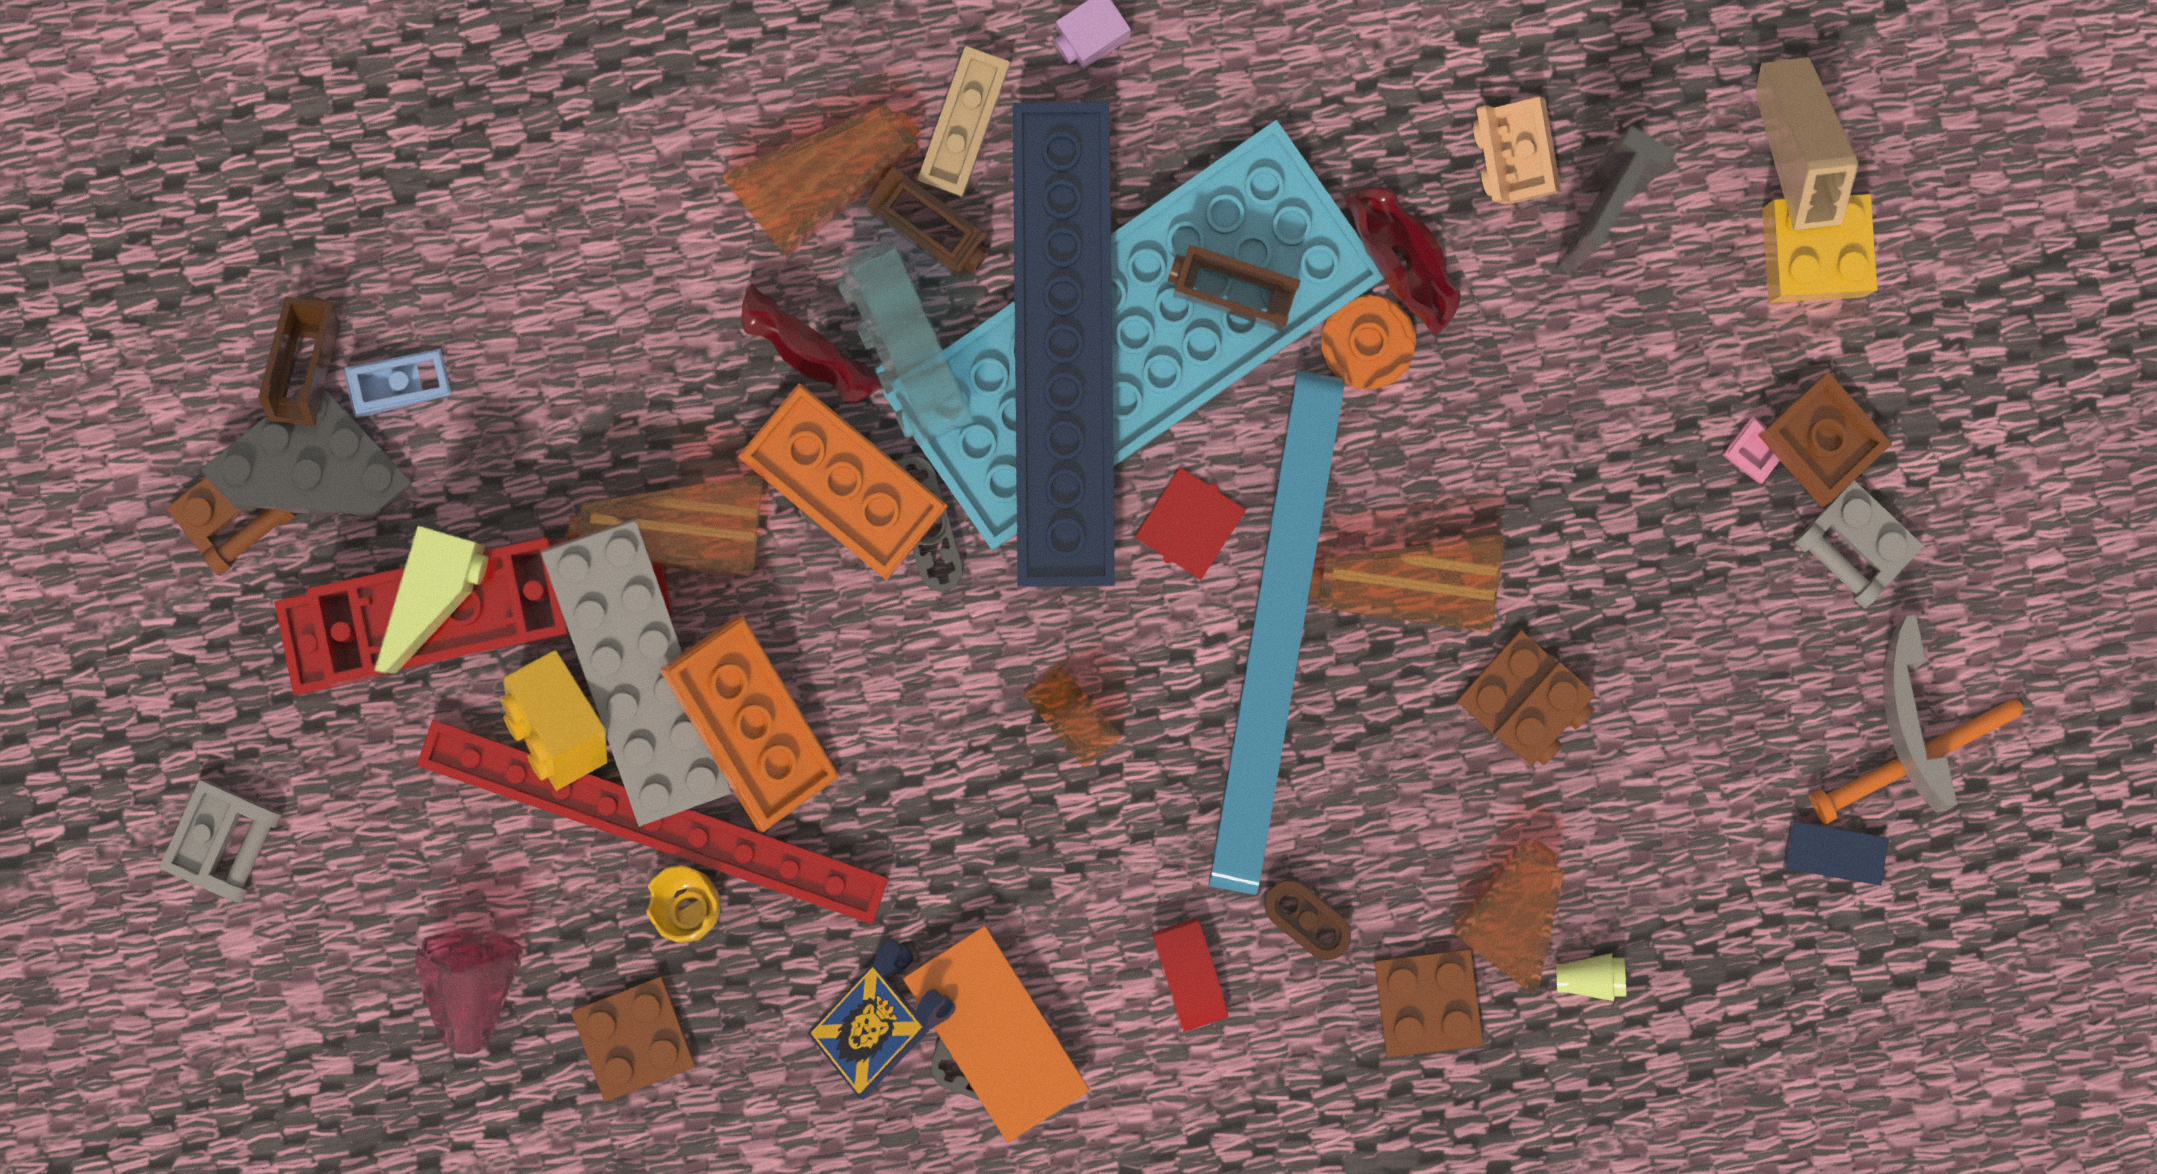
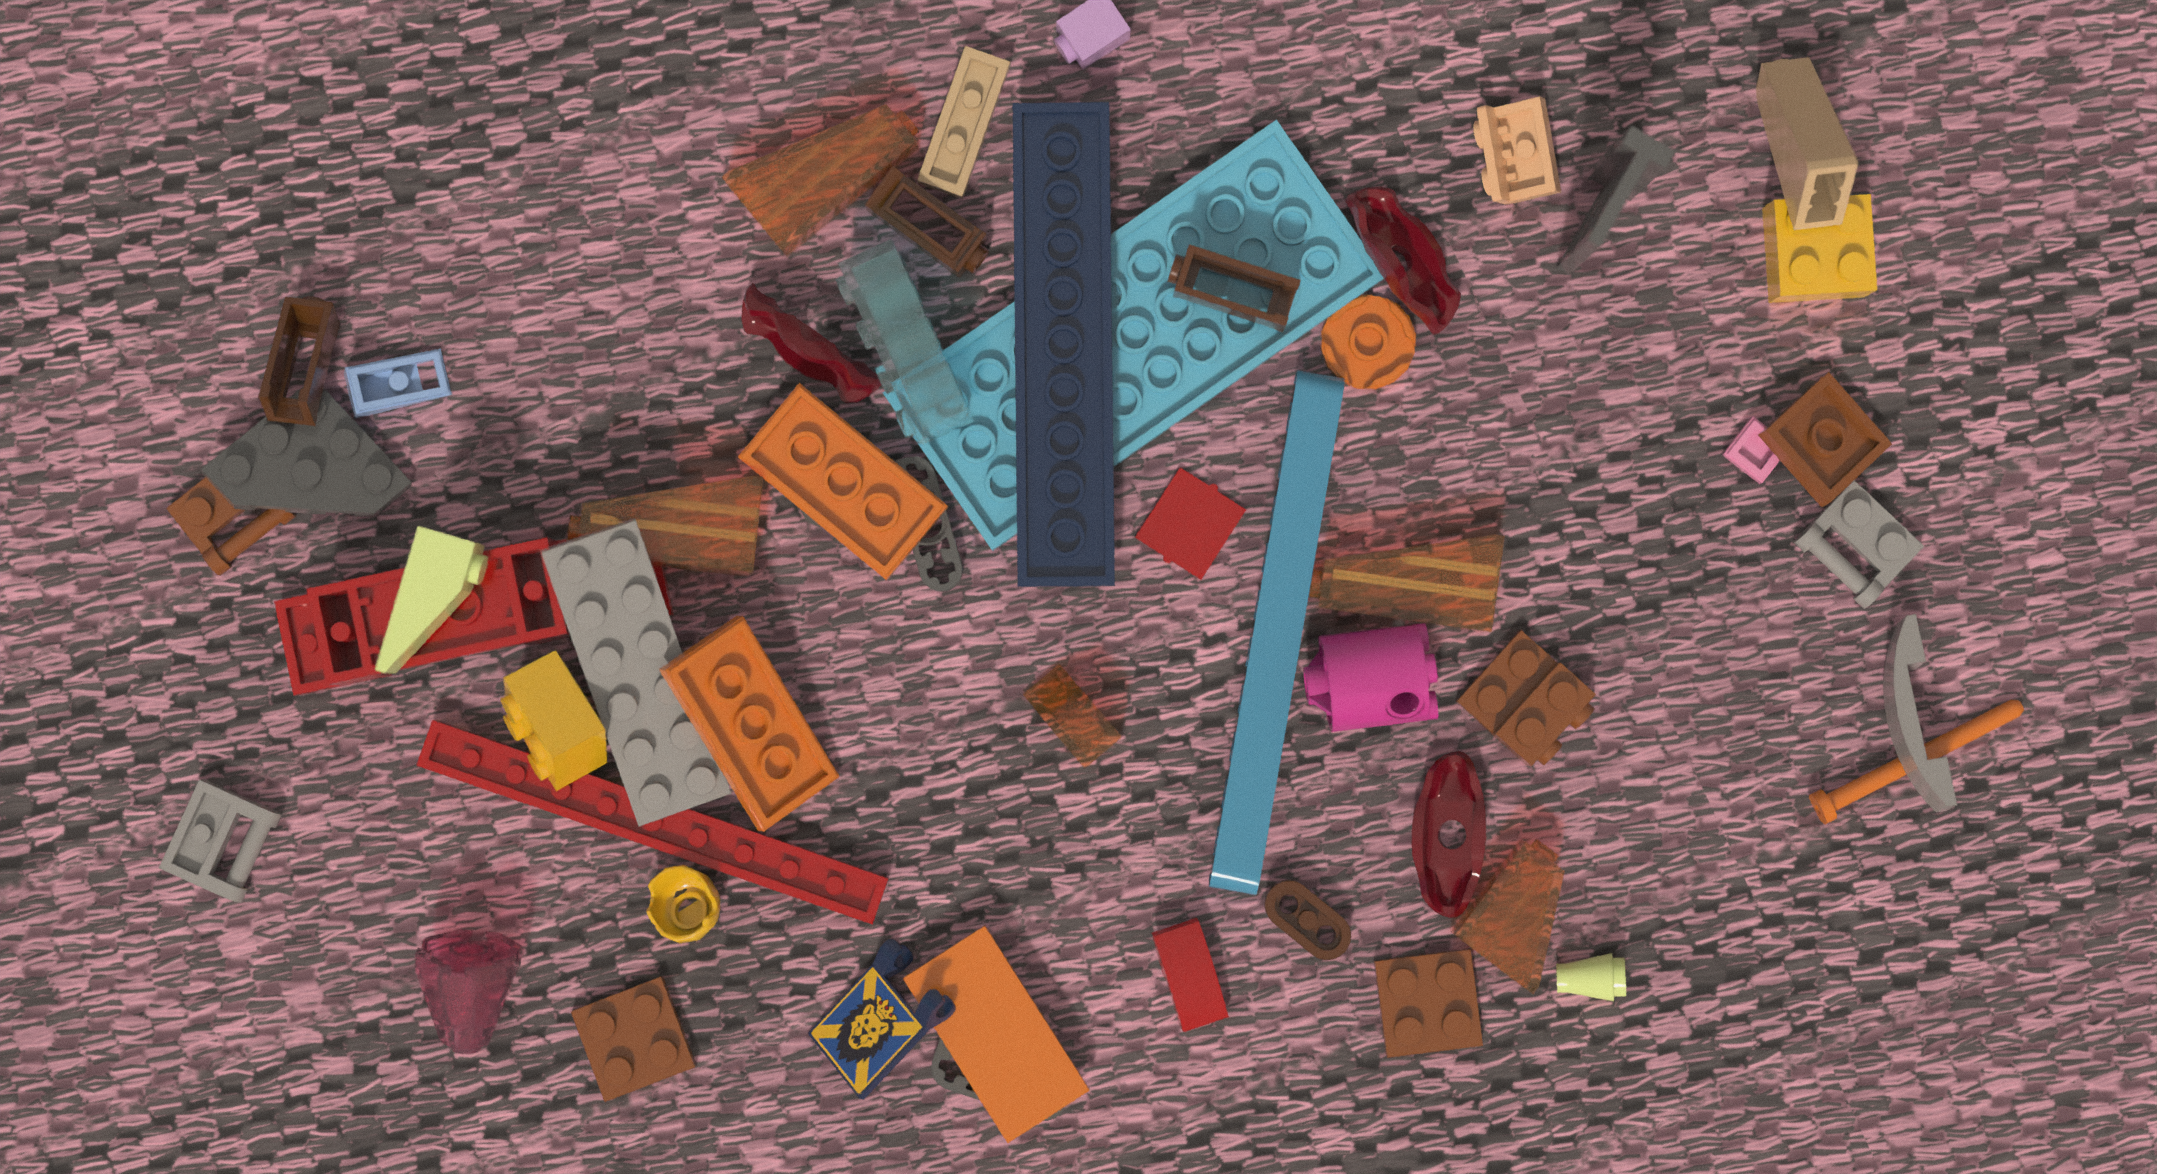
(1373, 677): none -> dark pink cylinder
(1448, 874): none -> dark red piece
(1835, 853): dark blue tile -> none

